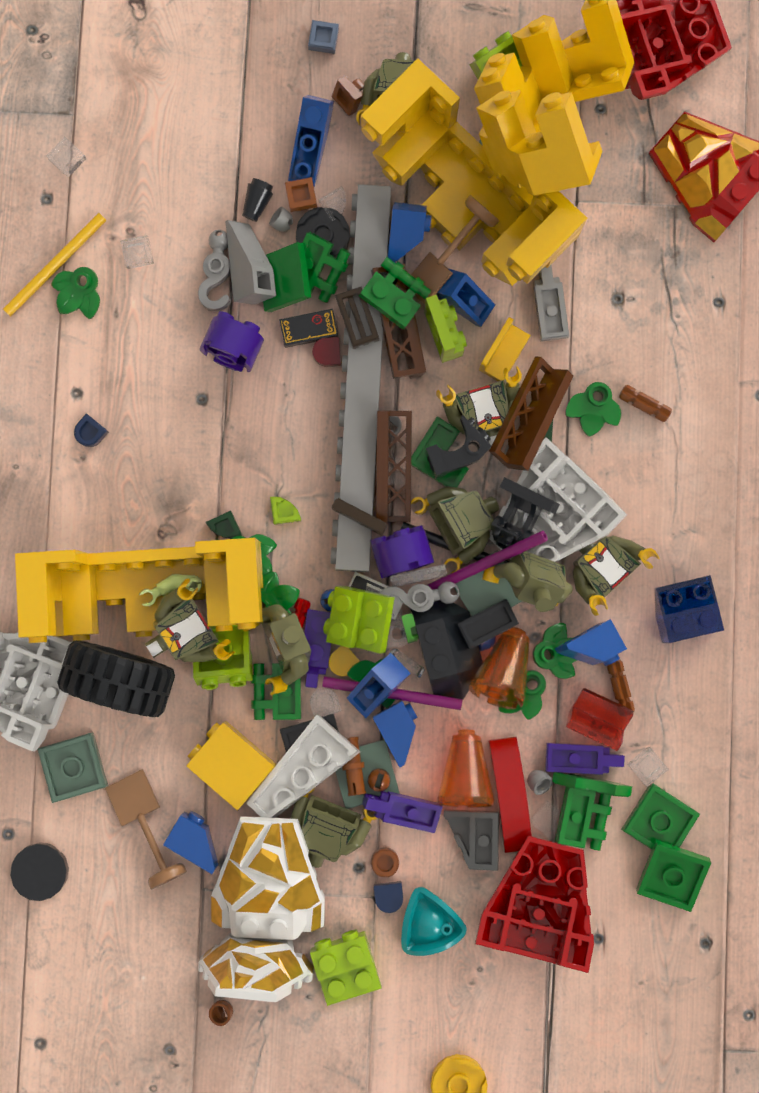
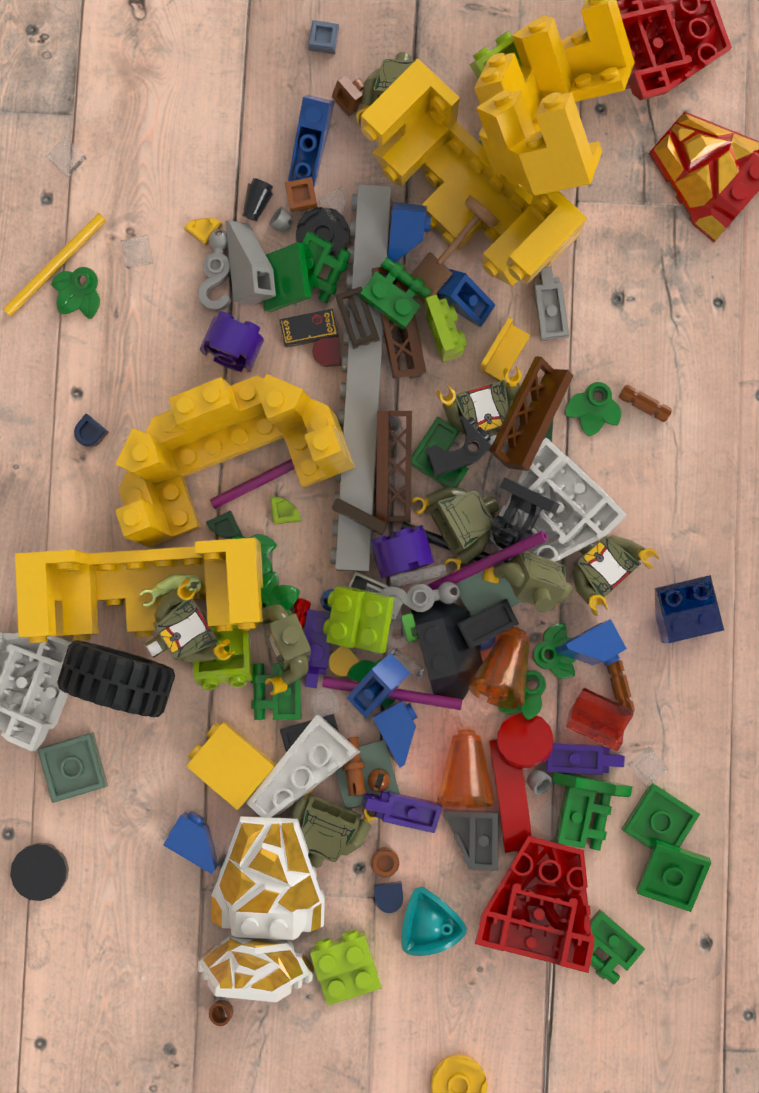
(131, 801): medium nougat piece -> none
(202, 228): none -> yellow tile
(212, 427): none -> yellow brick
(252, 484): none -> magenta piece
(525, 741): none -> red tile
(616, 943): none -> green plate

